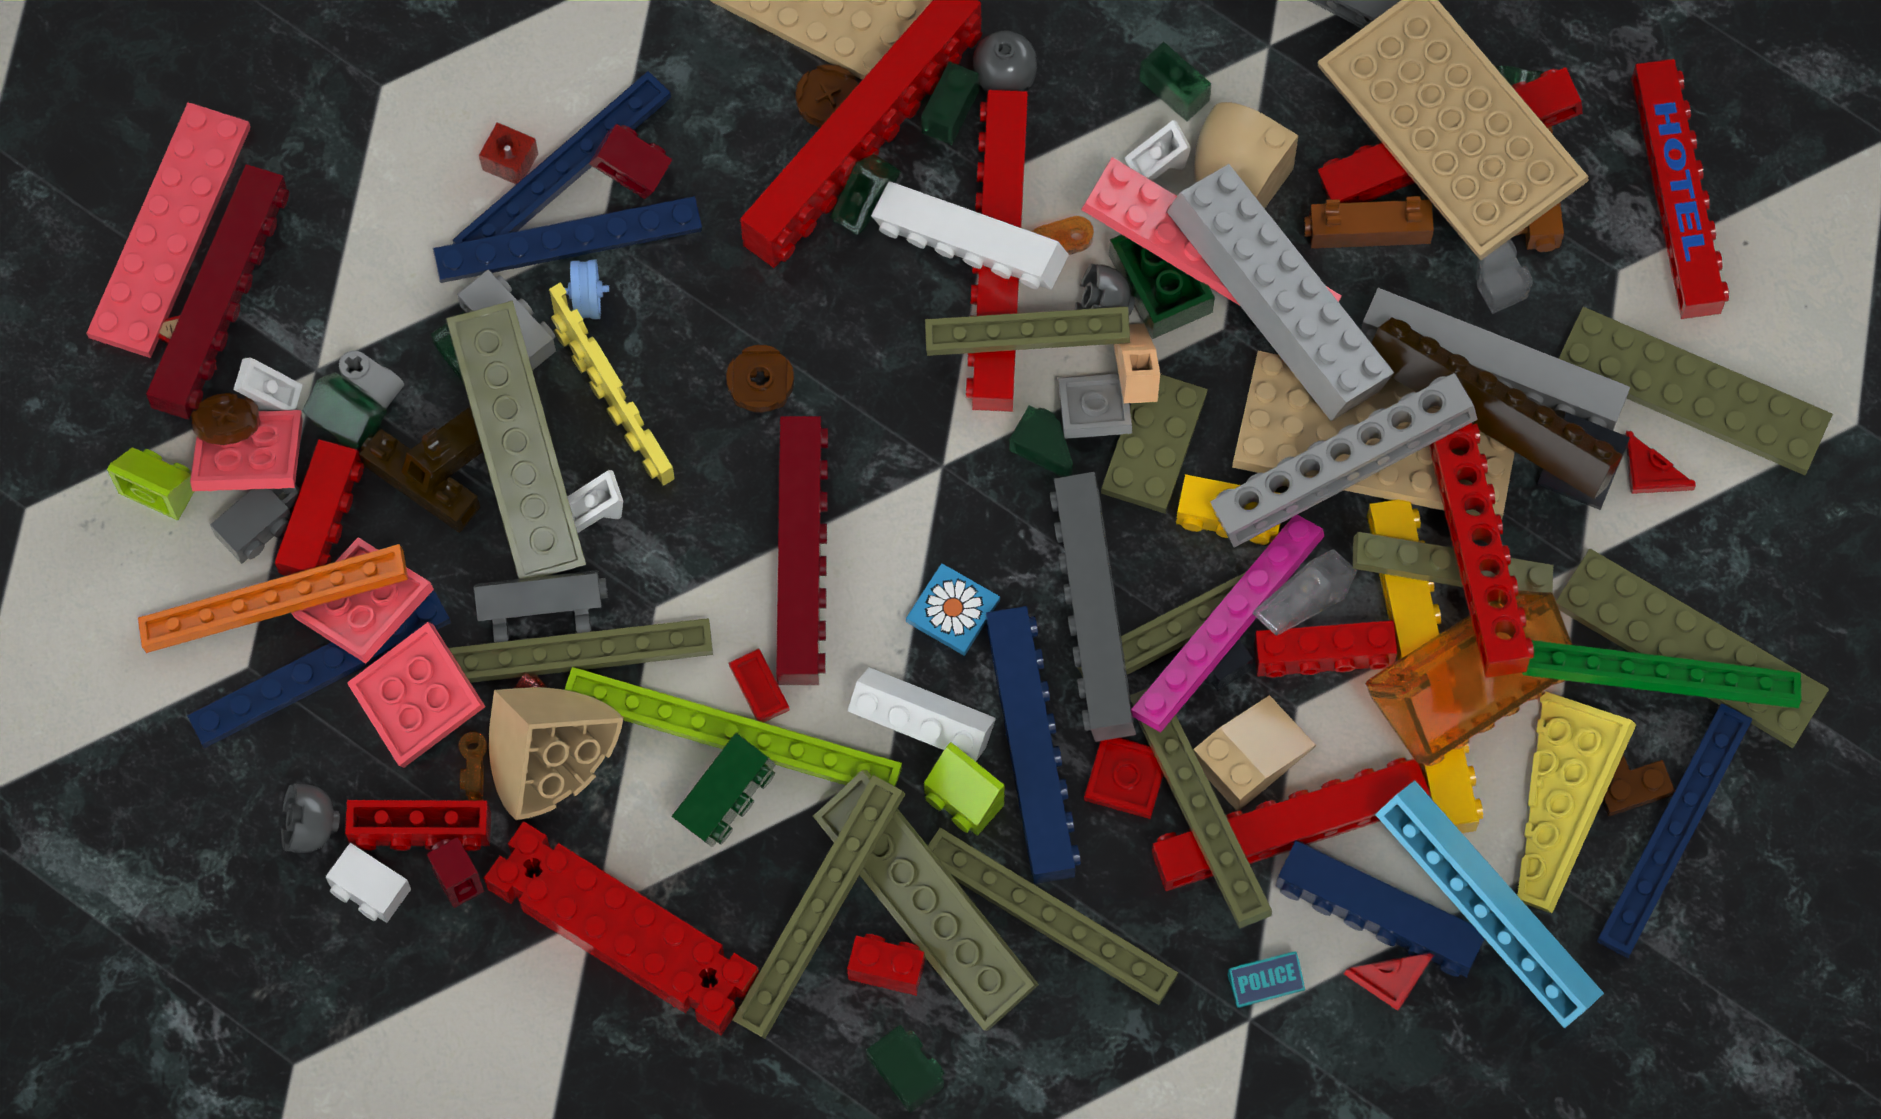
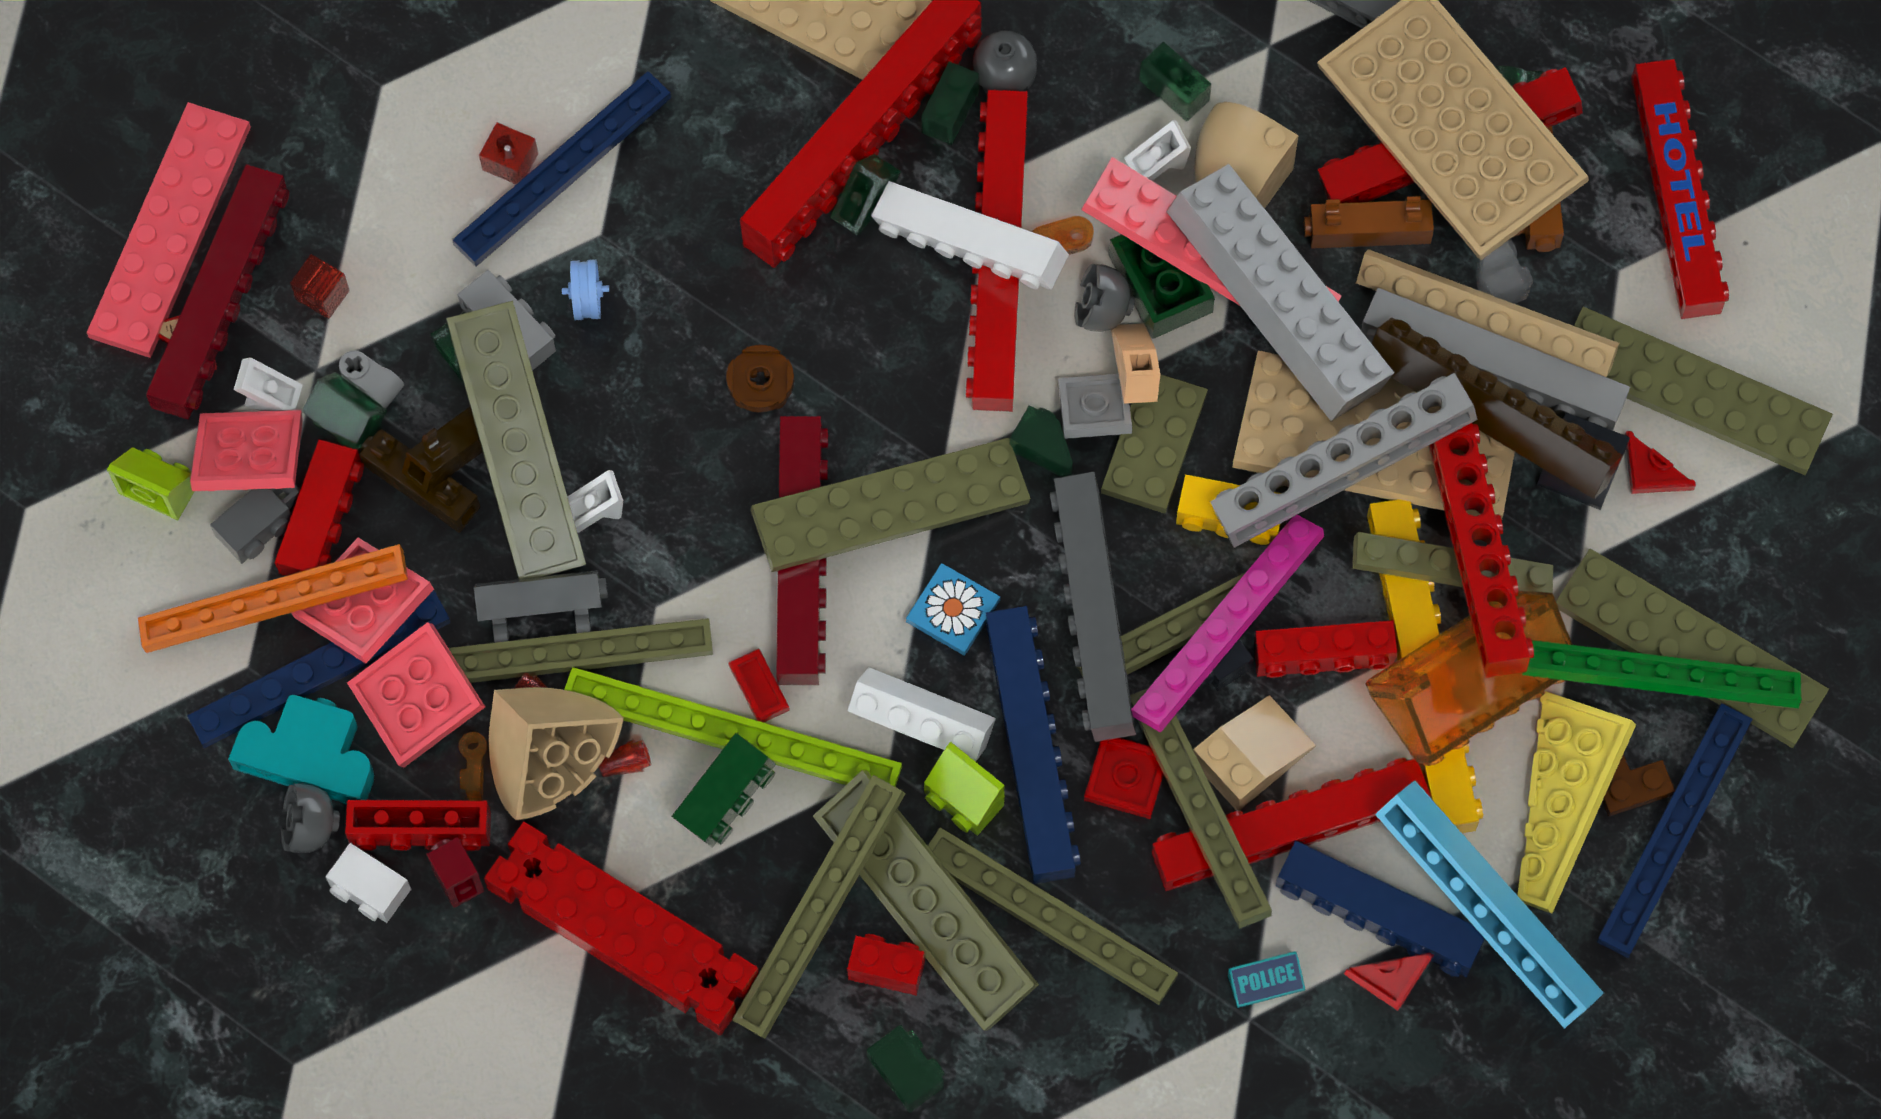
(225, 419): reddish brown tile -> none
(308, 749): none -> teal brick
(320, 286): none -> clear red piece
(567, 239): dark blue plate -> none
(605, 383): light yellow wing -> none
(626, 759): none -> clear red cone
(631, 160): dark red brick -> none
(823, 92): reddish brown tile -> none
(890, 504): none -> olive plate
(1027, 331): olive plate -> none
(1307, 593): clear slope -> none
(1489, 313): none -> tan plate

